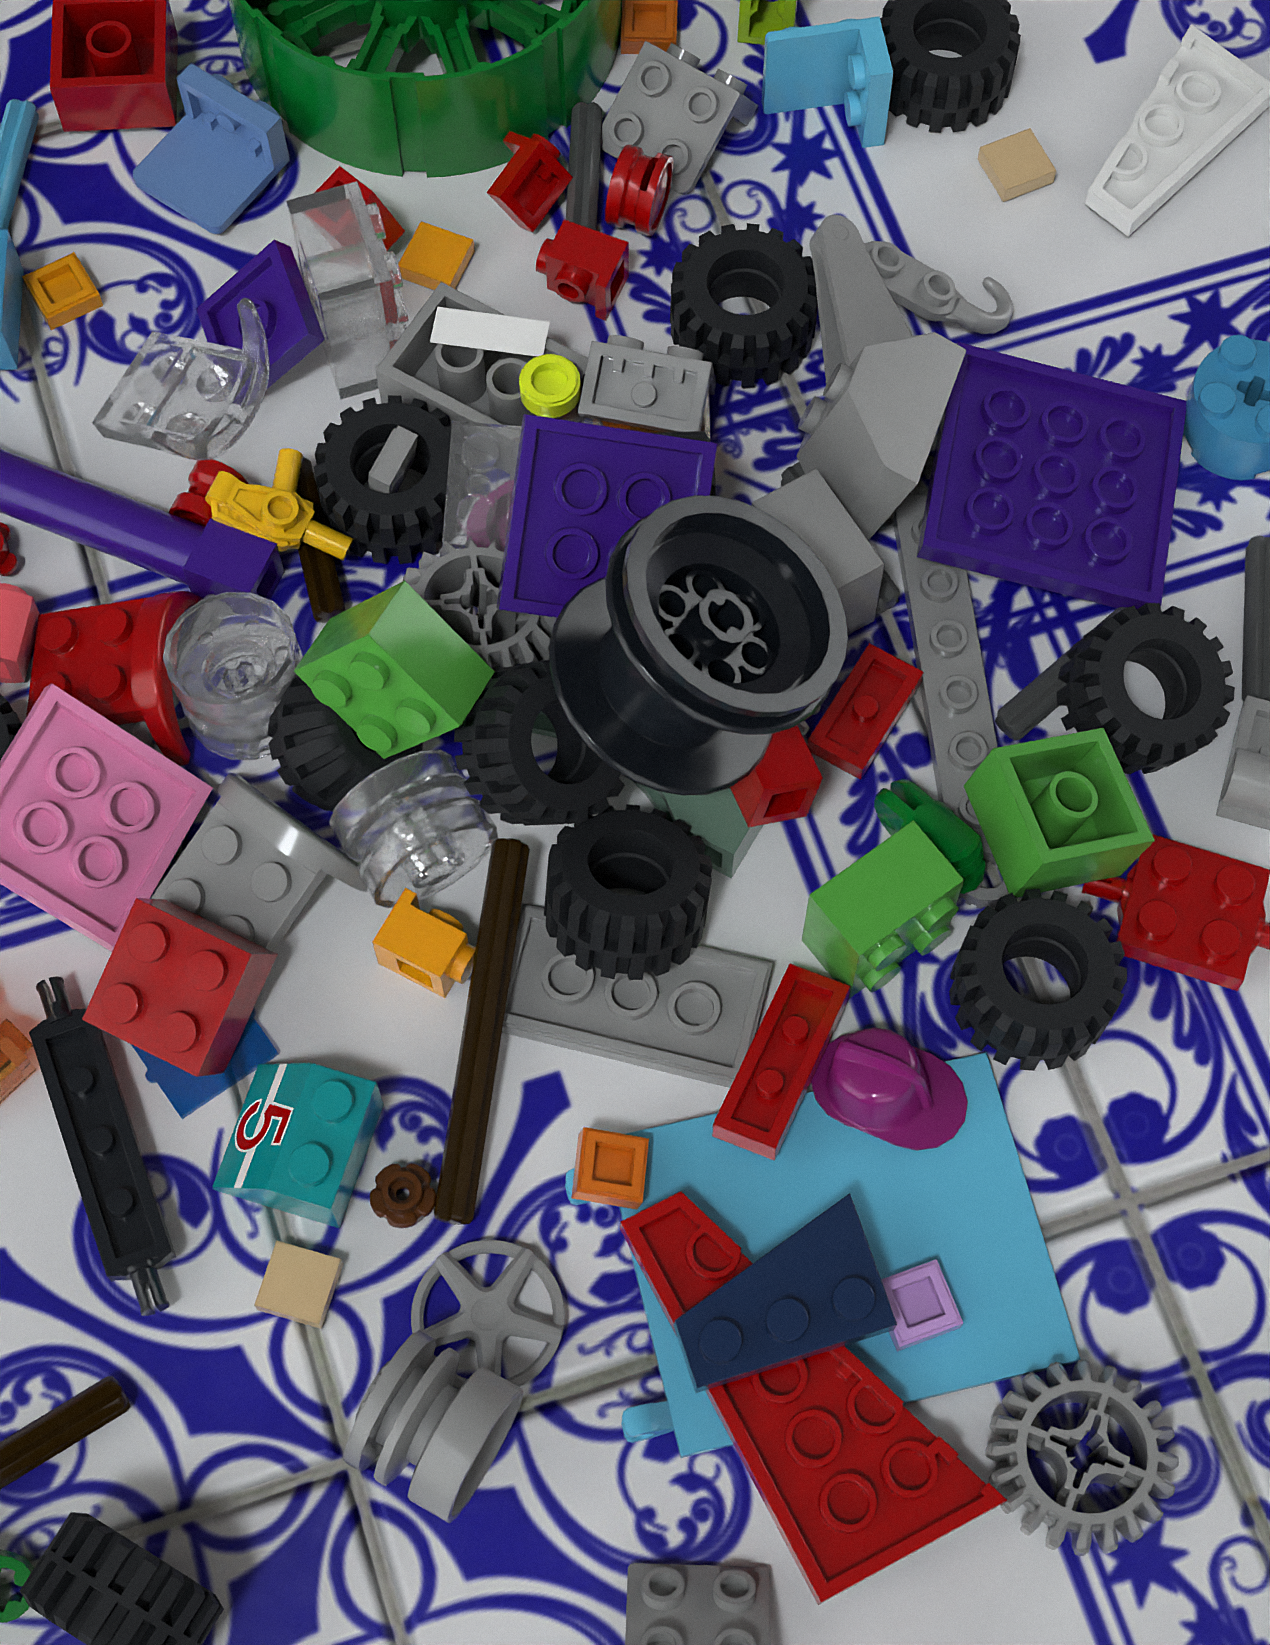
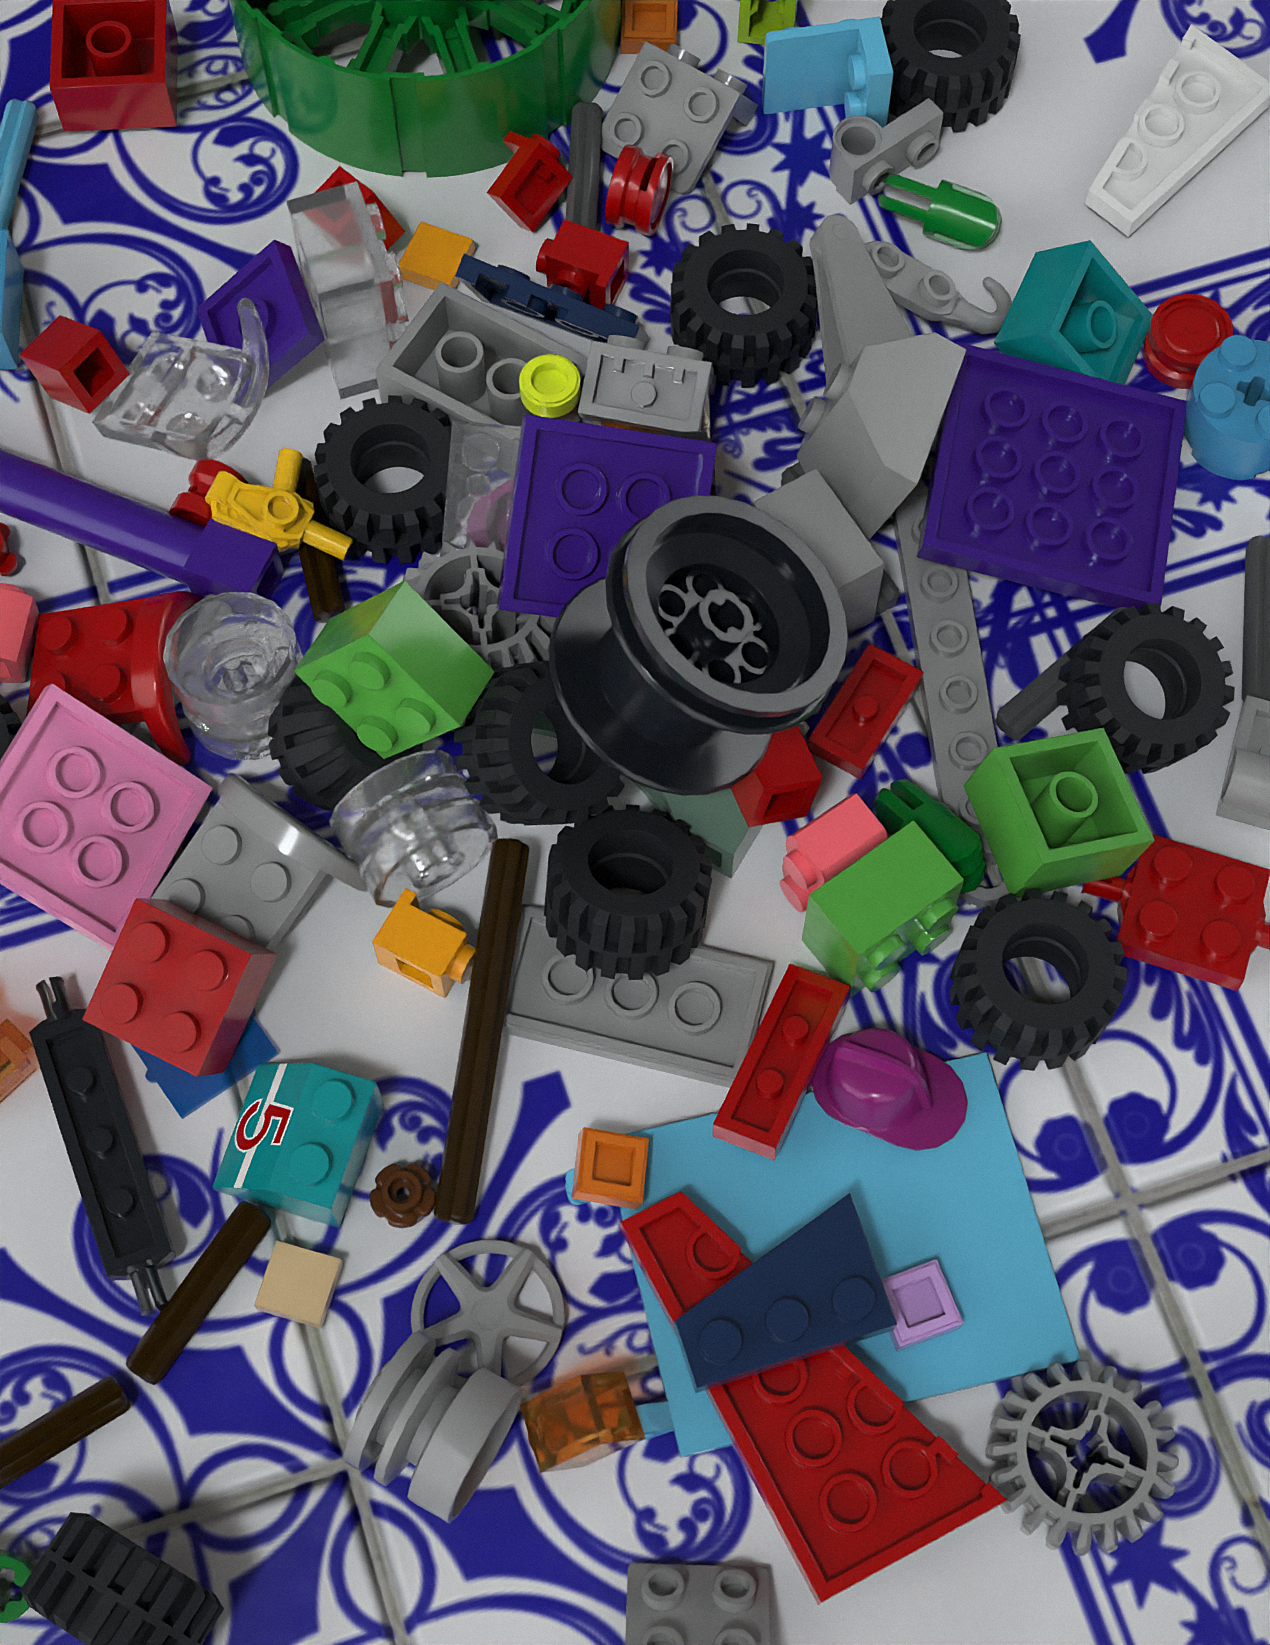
(62, 291): light orange tile -> none
(74, 364): none -> red brick
(198, 1292): none -> dark brown axle
(215, 154): medium blue bracket -> none
(393, 461): light grey tile -> none
(489, 331): white sticker -> none
(552, 306): none -> dark blue wing
(581, 1421): none -> clear orange brick
(828, 847): none -> coral brick
(868, 153): none -> light grey plate
(954, 215): none -> green arm
(1016, 165): tan tile -> none
(1075, 315): none -> teal slope
(1182, 335): none -> red wheel

